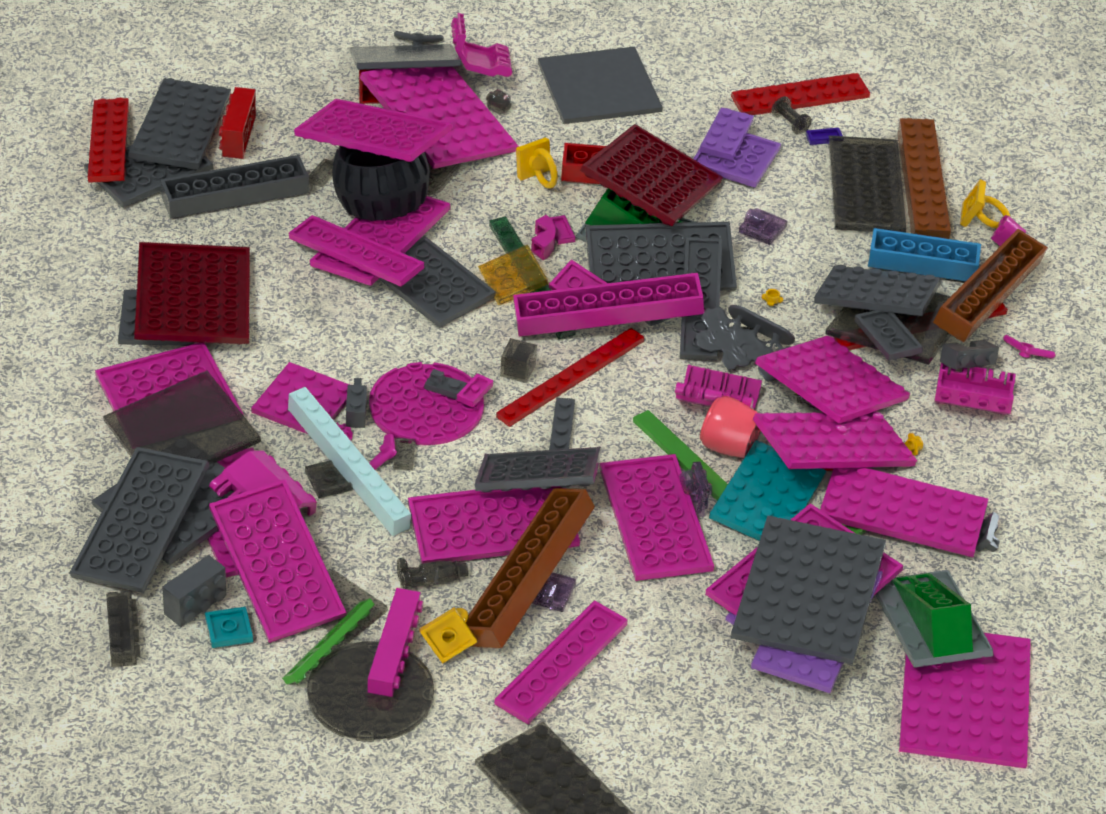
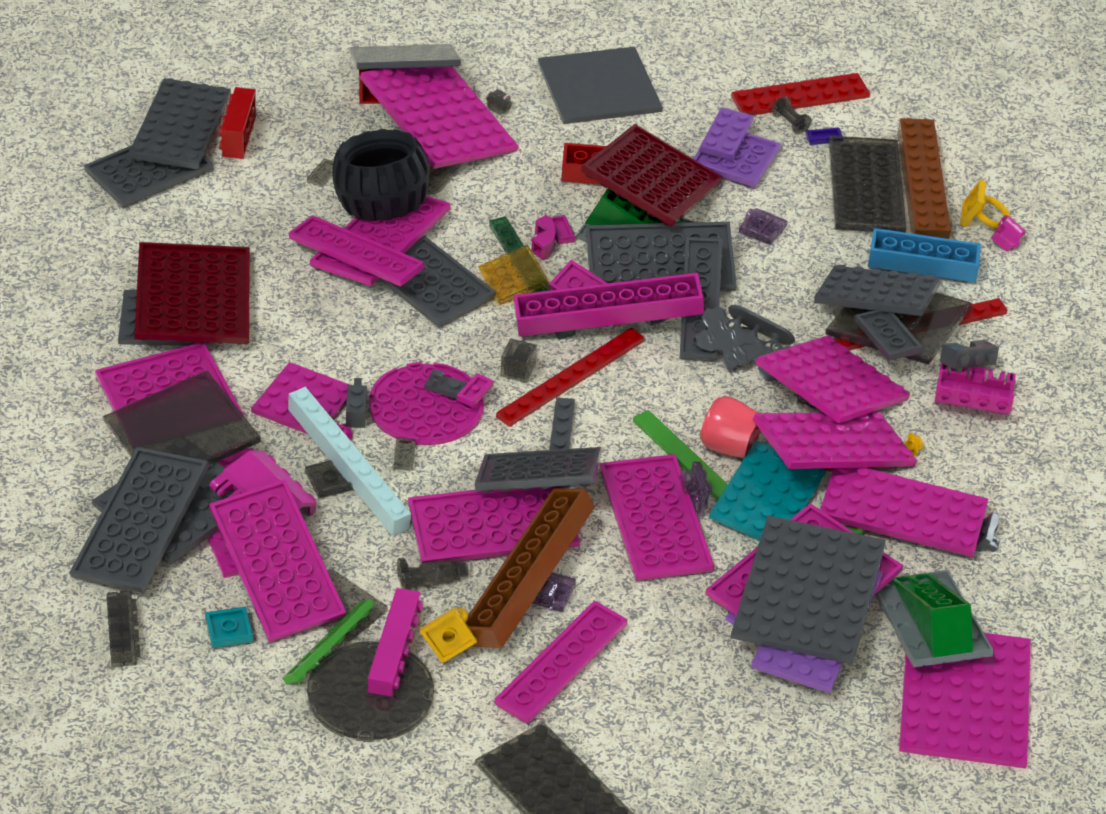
(108, 140): red plate -> none
(194, 590): dark grey brick -> none
(234, 186): dark grey brick -> none
(373, 129): dark pink plate -> none
(387, 451): dark pink piece -> none
(418, 38): dark grey piece -> none
(477, 58): dark pink hinge -> none
(534, 160): yellow tile -> none
(706, 385): dark pink hinge -> none
(772, 297): yellow plate -> none
(990, 285): dark orange brick -> none
(1028, 349): dark pink piece -> none

